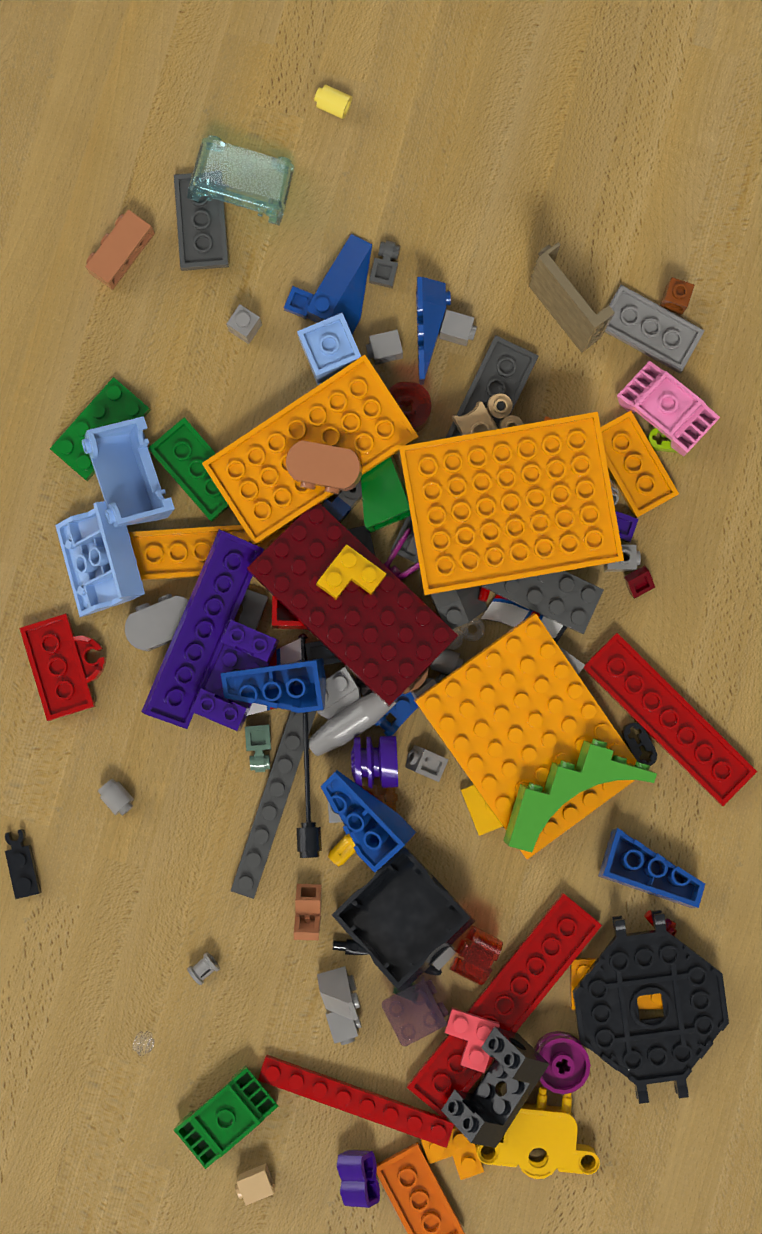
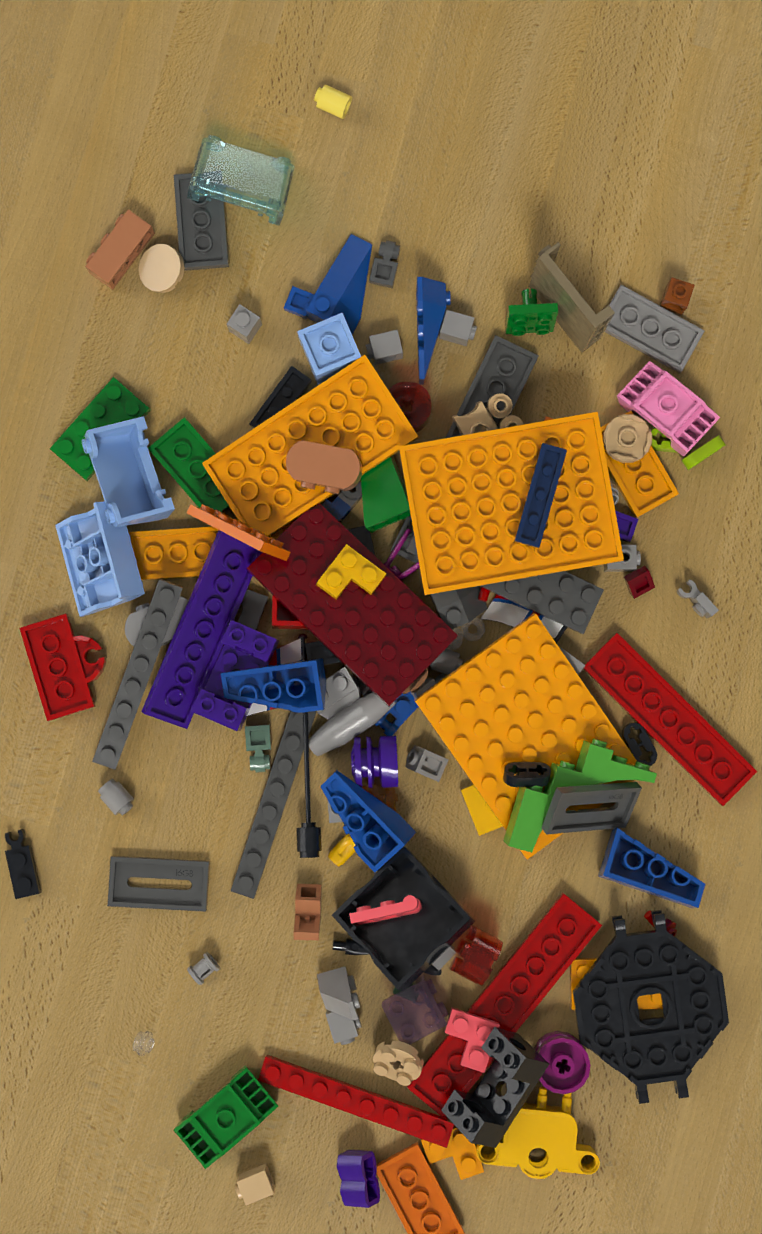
(123, 895): none -> dark grey piece
(137, 673): none -> dark grey plate
(161, 268): none -> tan tile
(239, 531): none -> orange plate
(285, 393): none -> black plate
(386, 911): none -> coral plate
(387, 1064): none -> tan plate
(526, 774): none -> black beam
(531, 316): none -> green plate
(540, 495): none -> dark blue plate
(617, 816): none -> dark grey piece
(627, 438): none -> tan tile
(701, 602): none -> light grey plate
(703, 452): none -> lime beam

